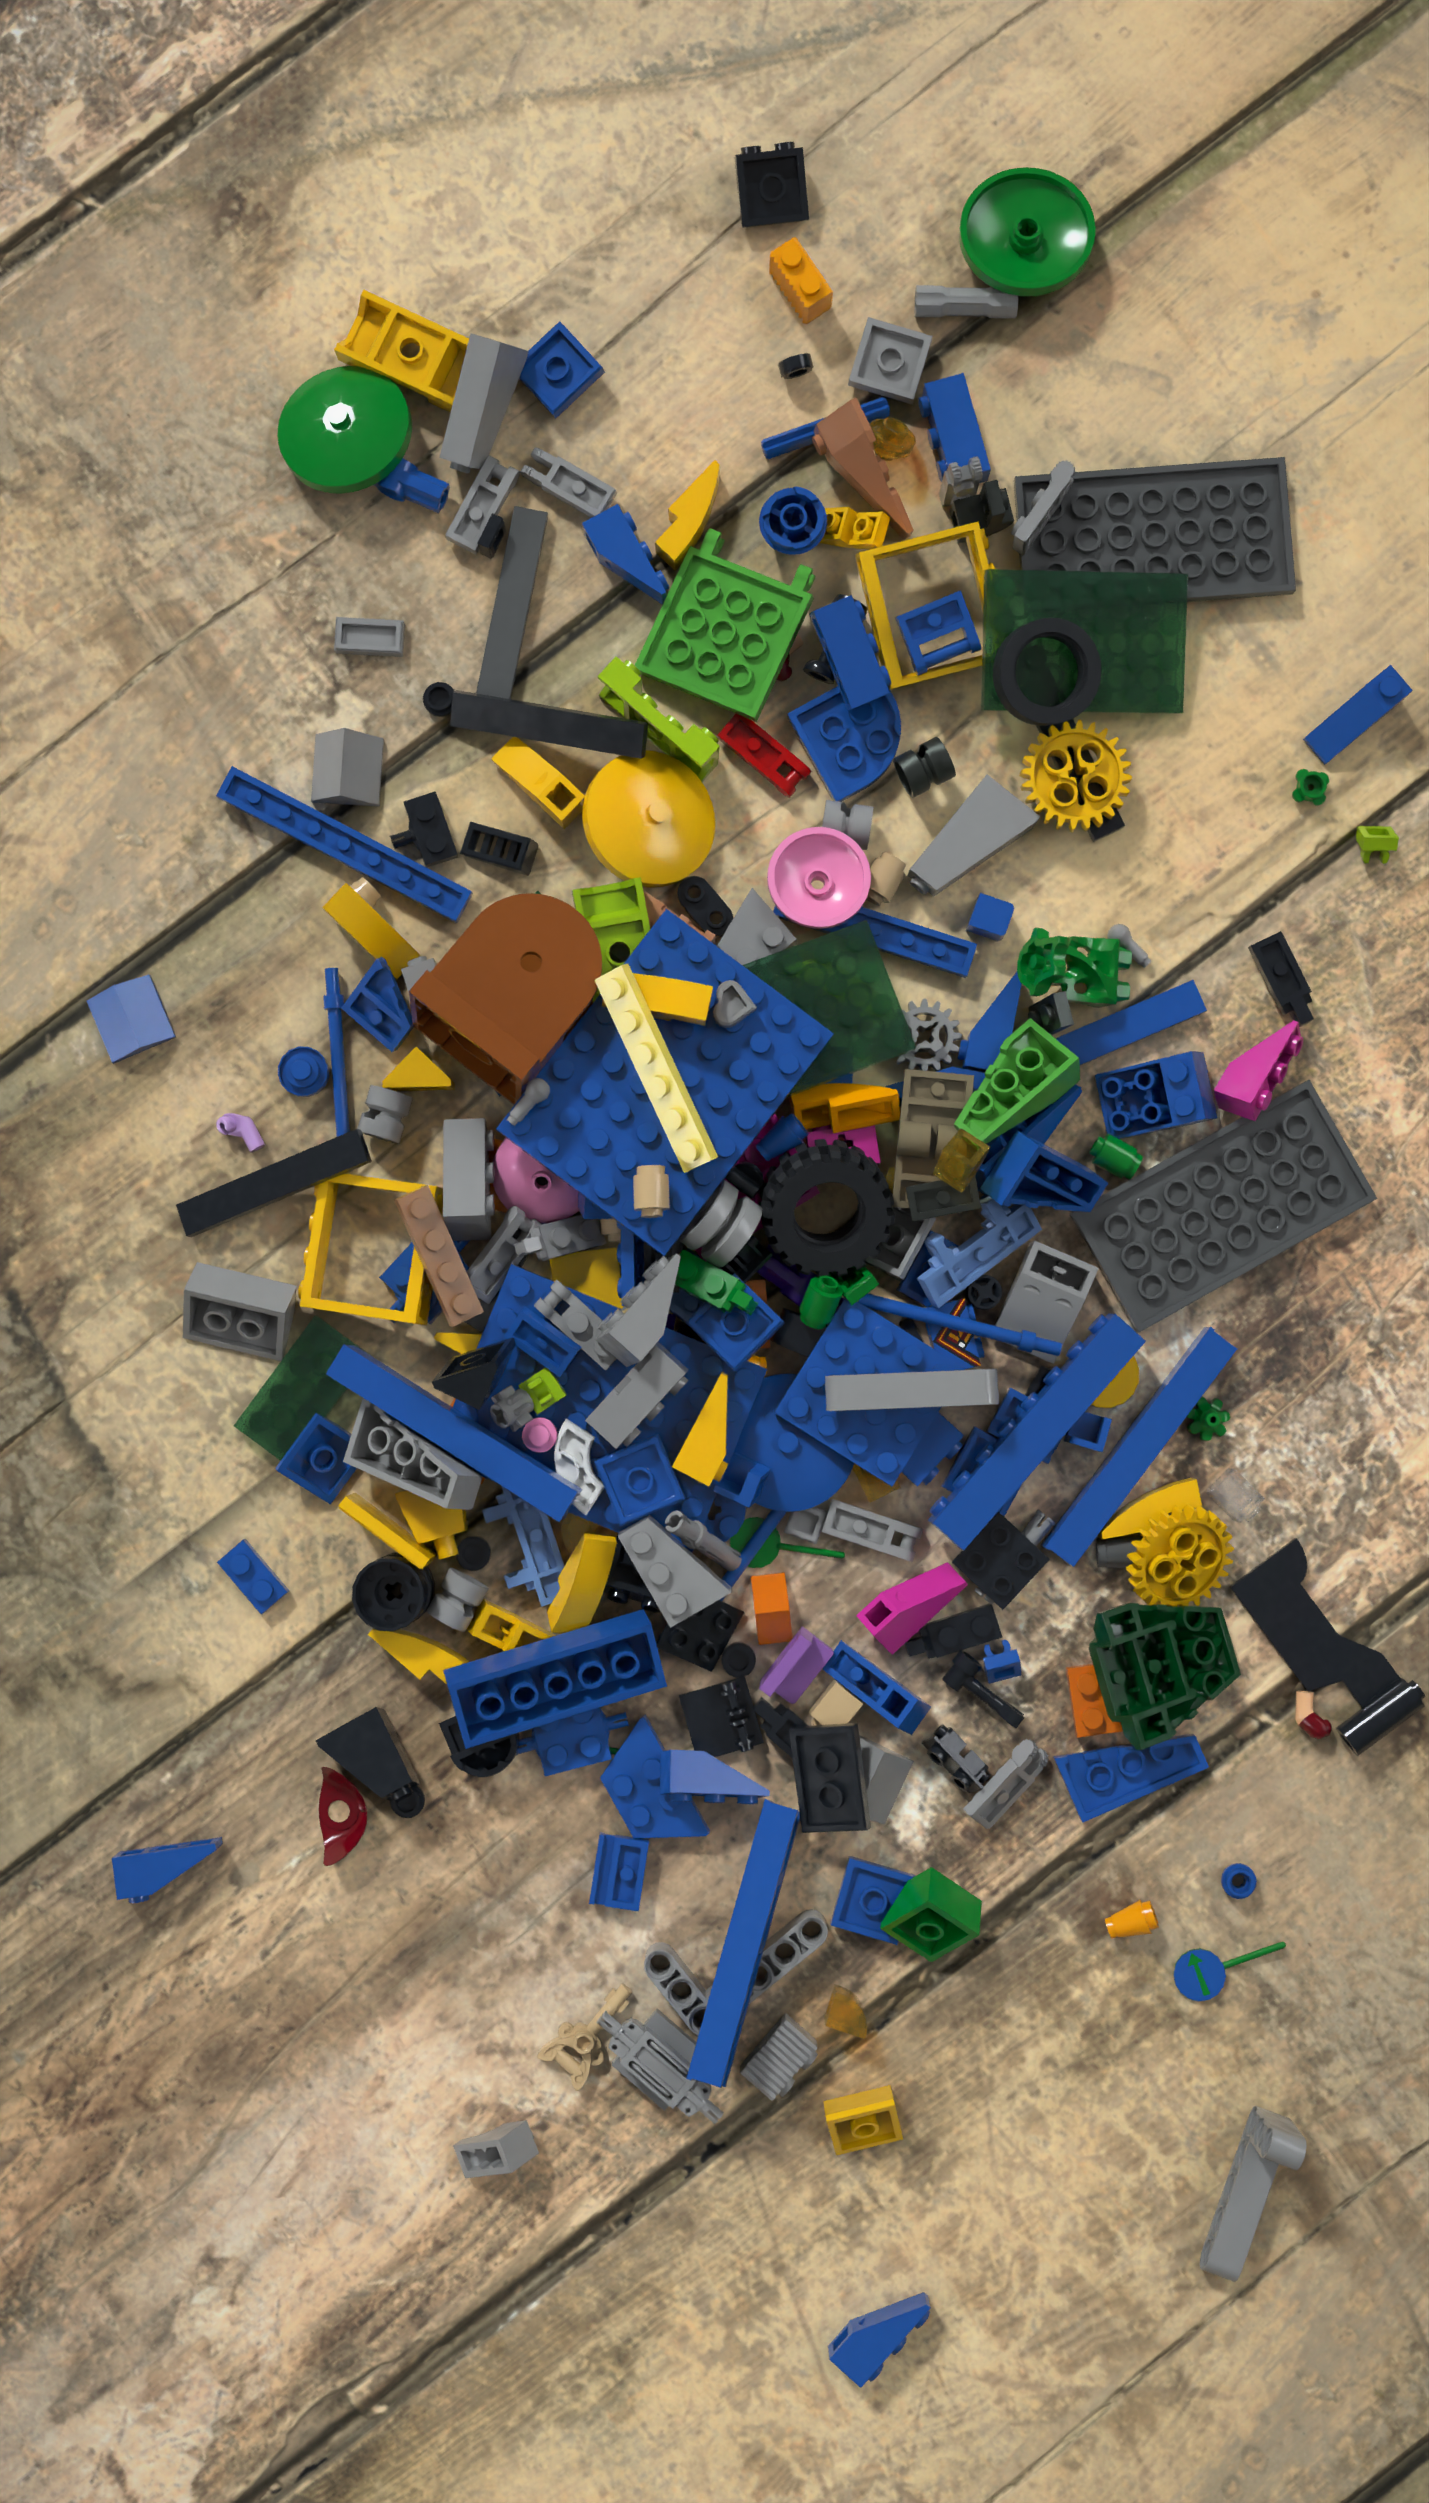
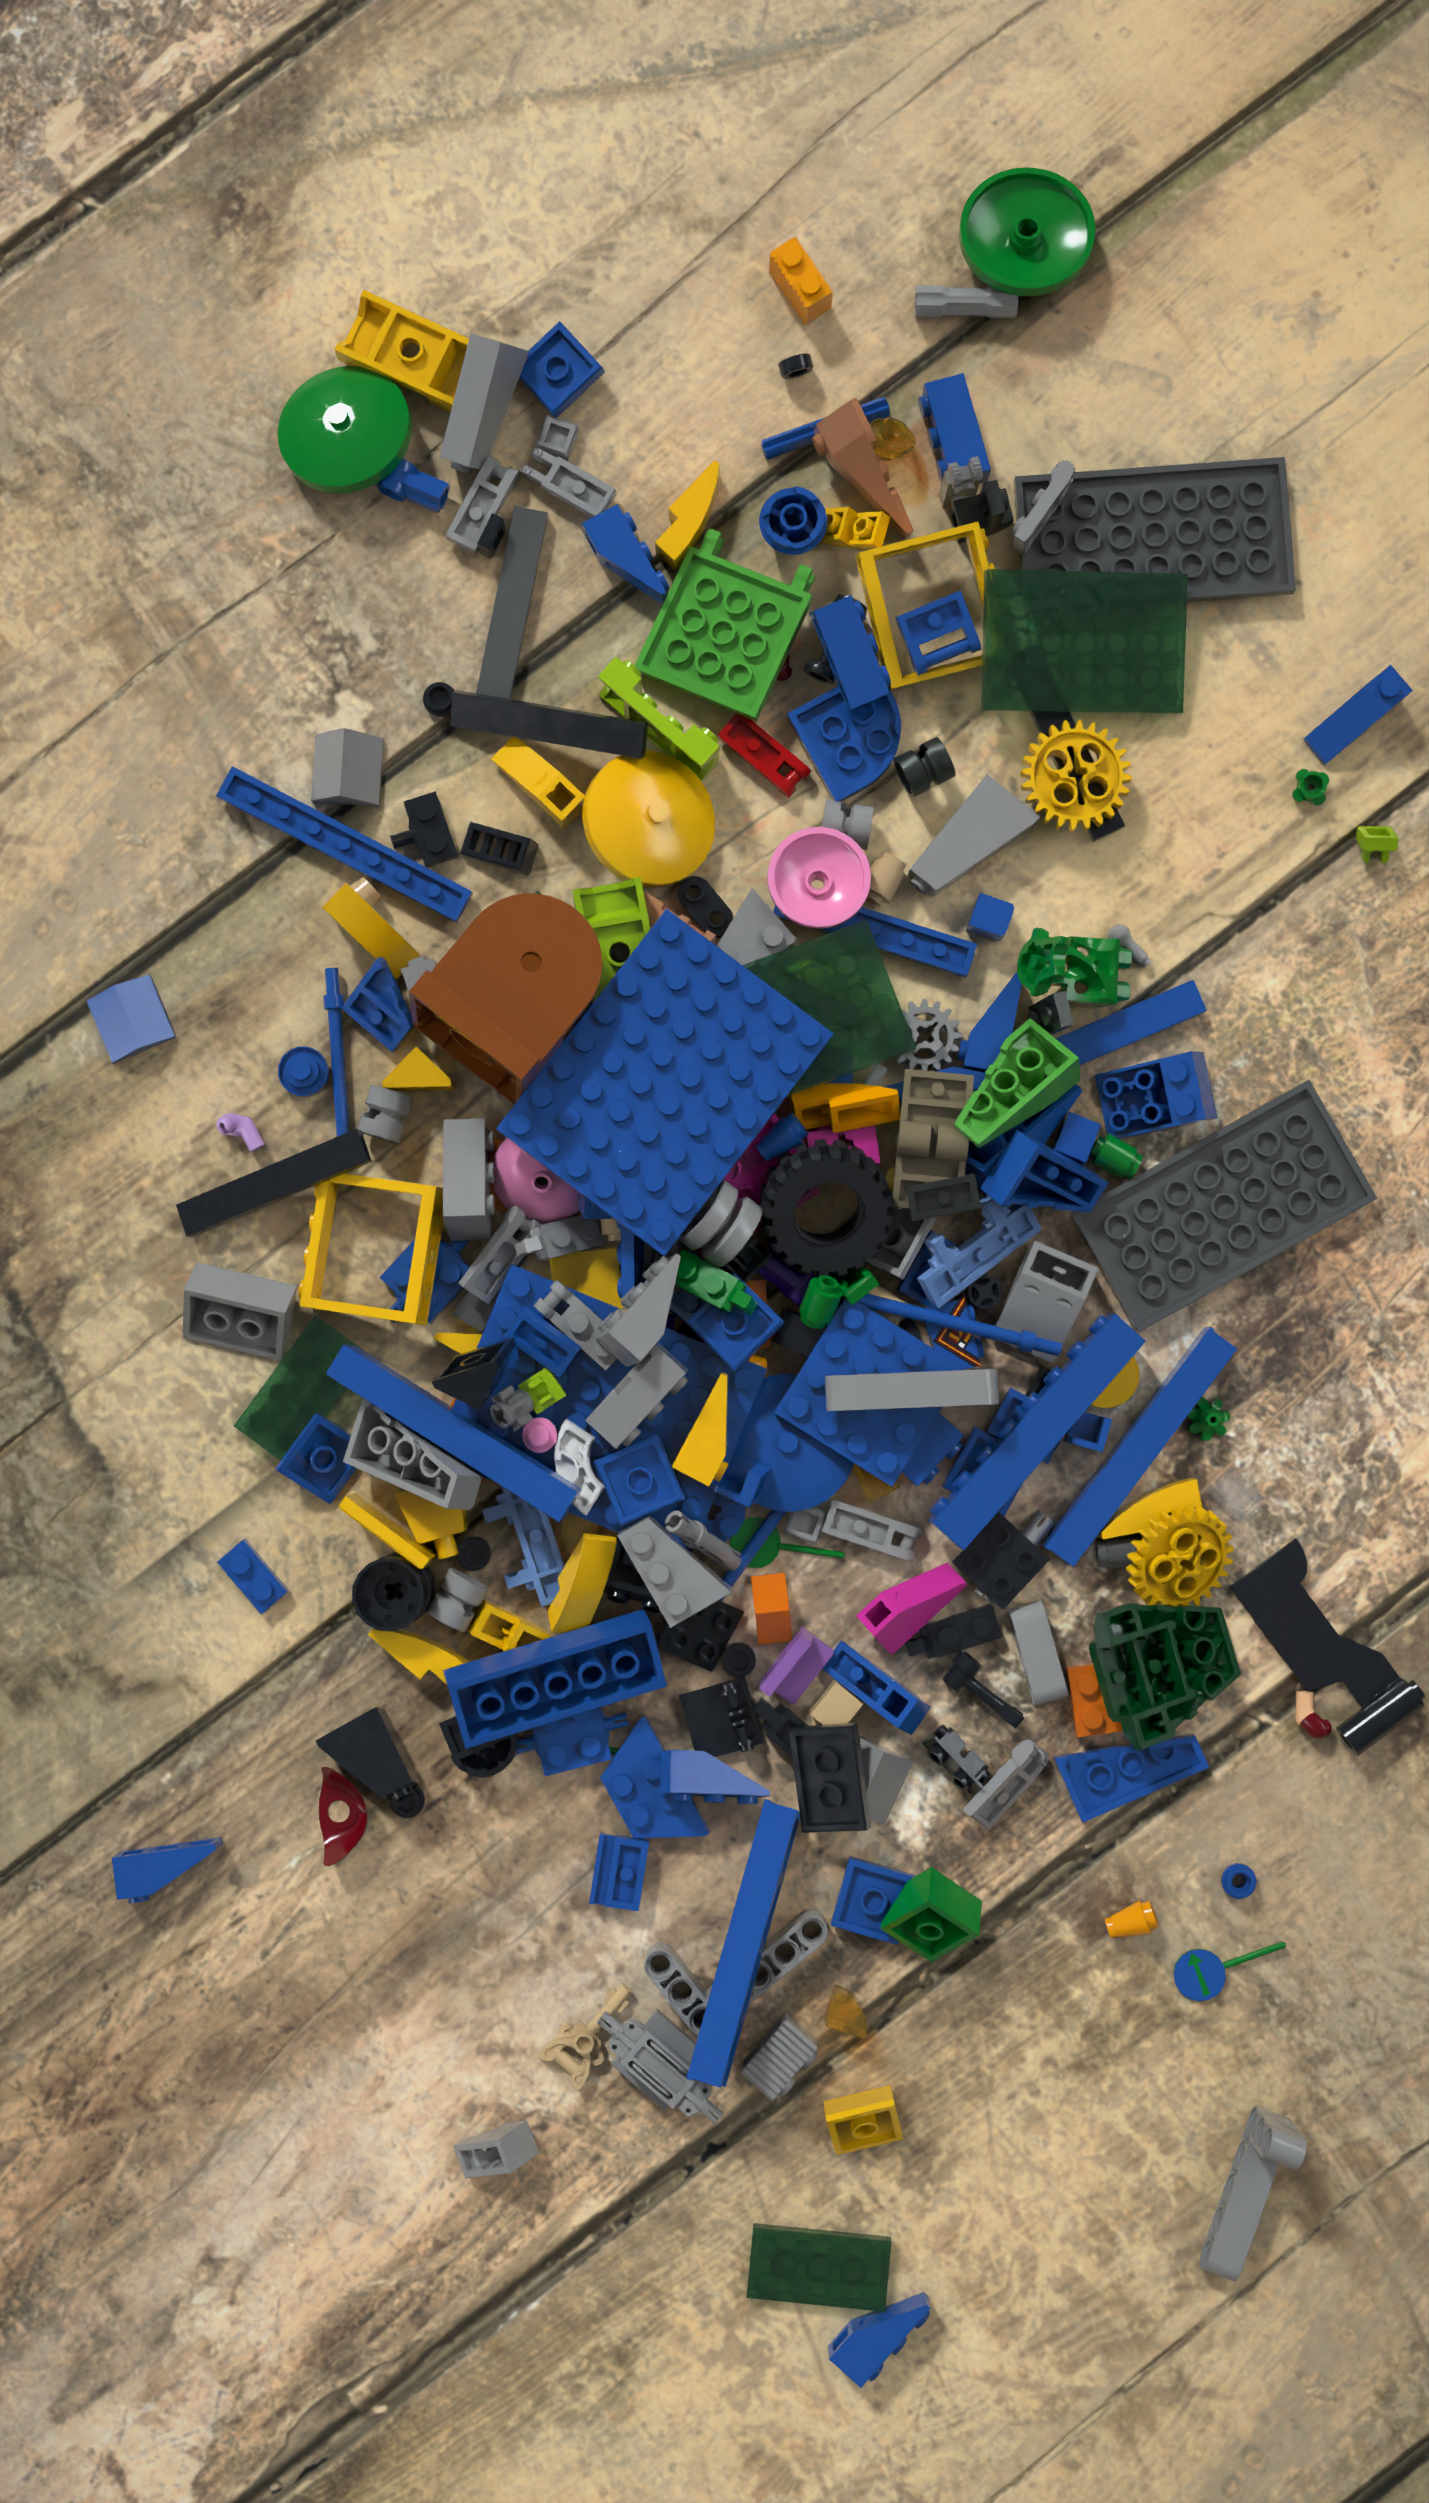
(369, 637): light grey tile -> none
(438, 1255): medium nougat plate -> none
(536, 1091): light grey piece -> none
(558, 437): none -> light grey tile
(651, 1191): tan brick -> none
(656, 1068): light yellow plate -> none
(675, 998): yellow slope -> none
(732, 1004): light grey tile -> none
(746, 1178): black plate -> none
(771, 185): black plate -> none
(819, 2267): none -> clear green plate
(876, 1075): none -> light grey tile
(890, 360): light grey plate -> none
(961, 1160): clear yellow brick -> none
(1001, 1665): blue tile -> none
(1037, 1652): none -> light grey beam
(1076, 1137): none -> blue panel
(1087, 662): black tyre -> none
(1252, 1077): dark pink slope -> none
(1283, 977): black hinge -> none

